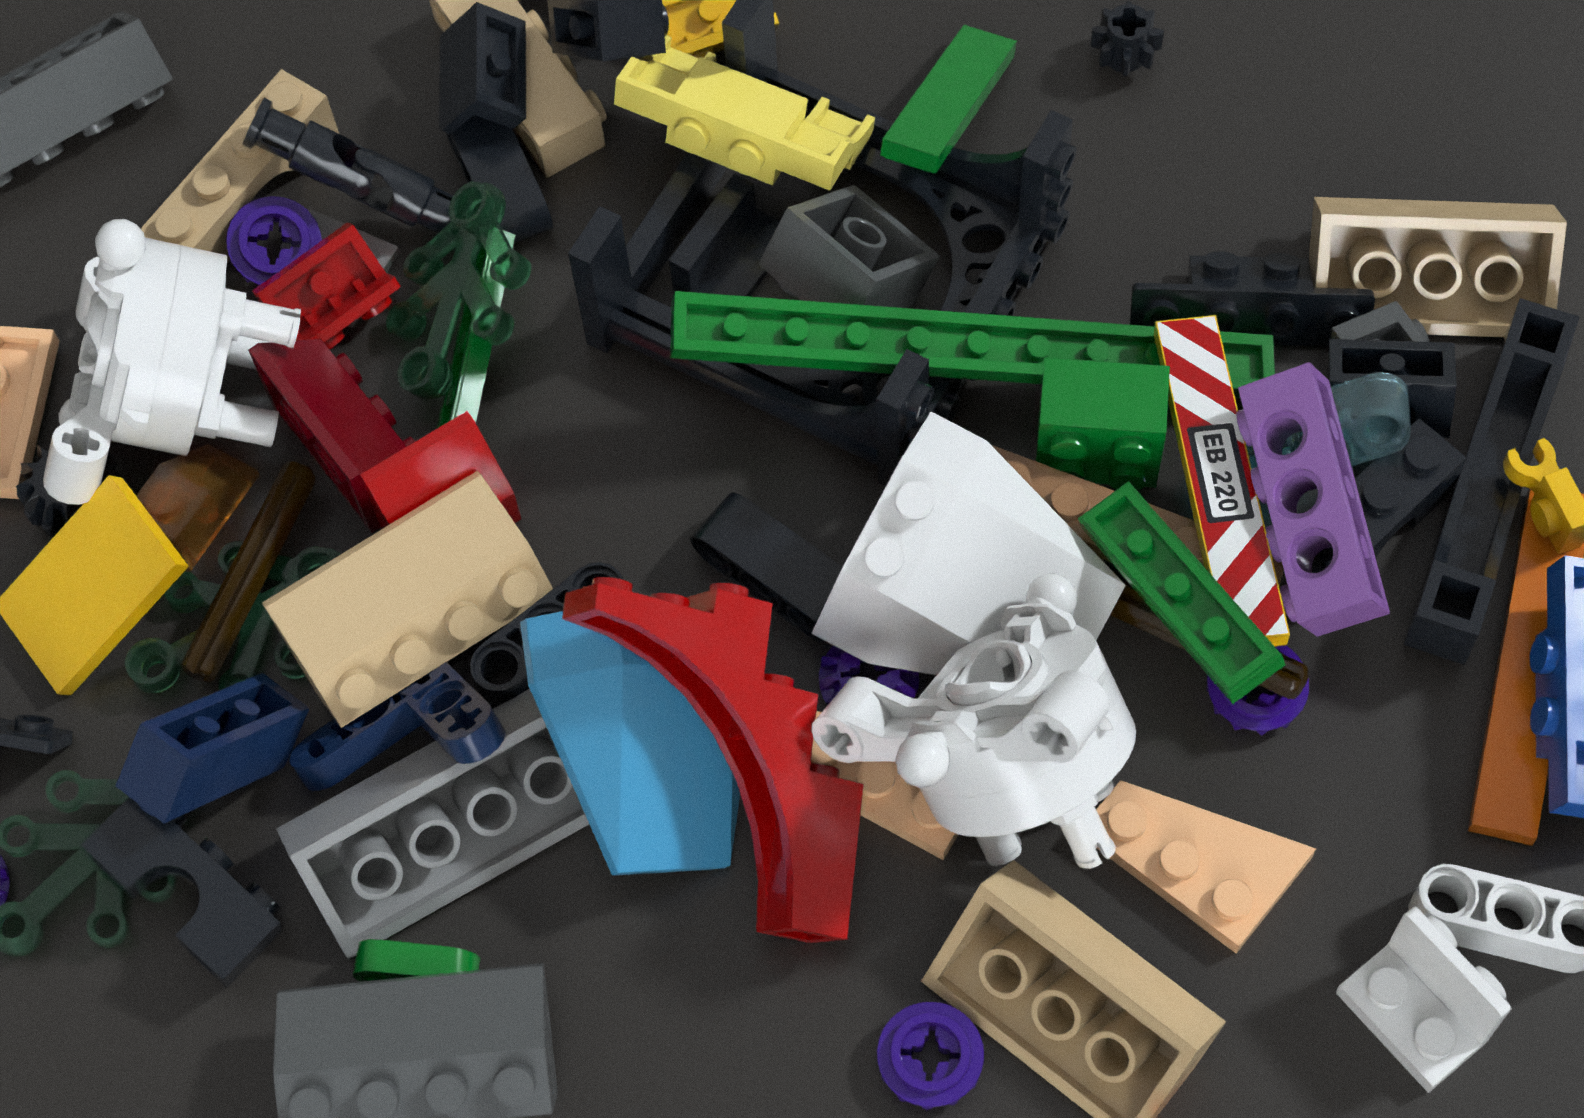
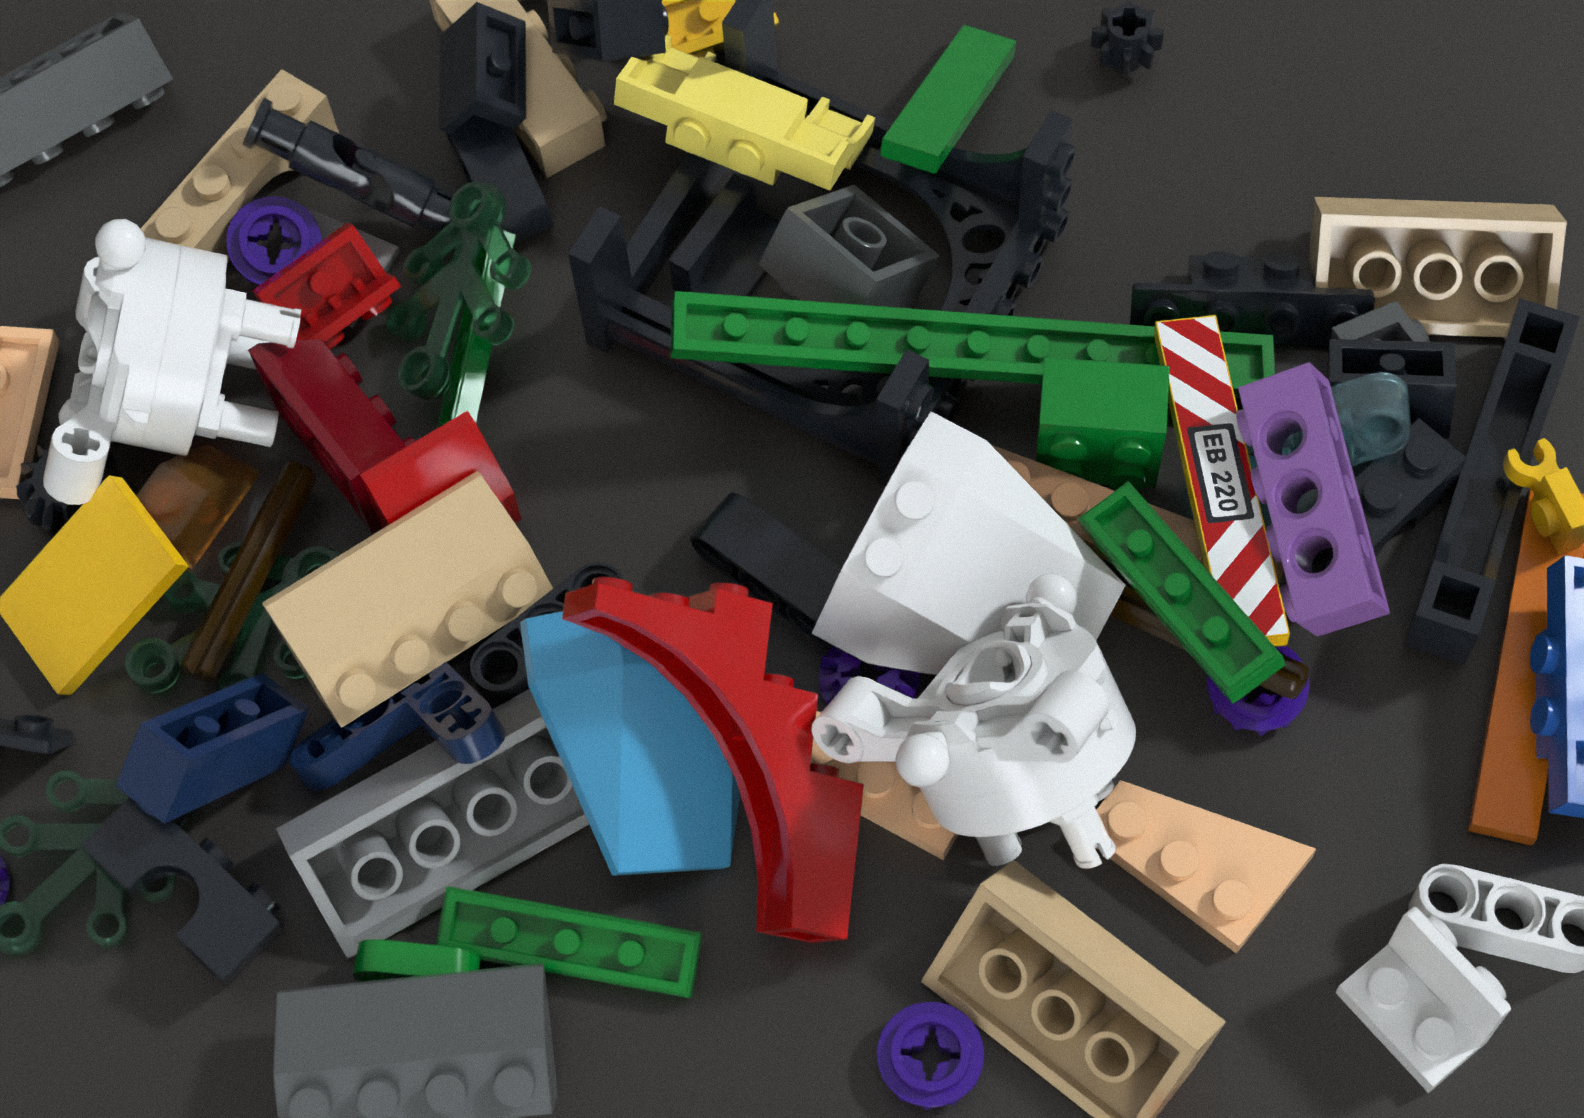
(571, 941): none -> green tile

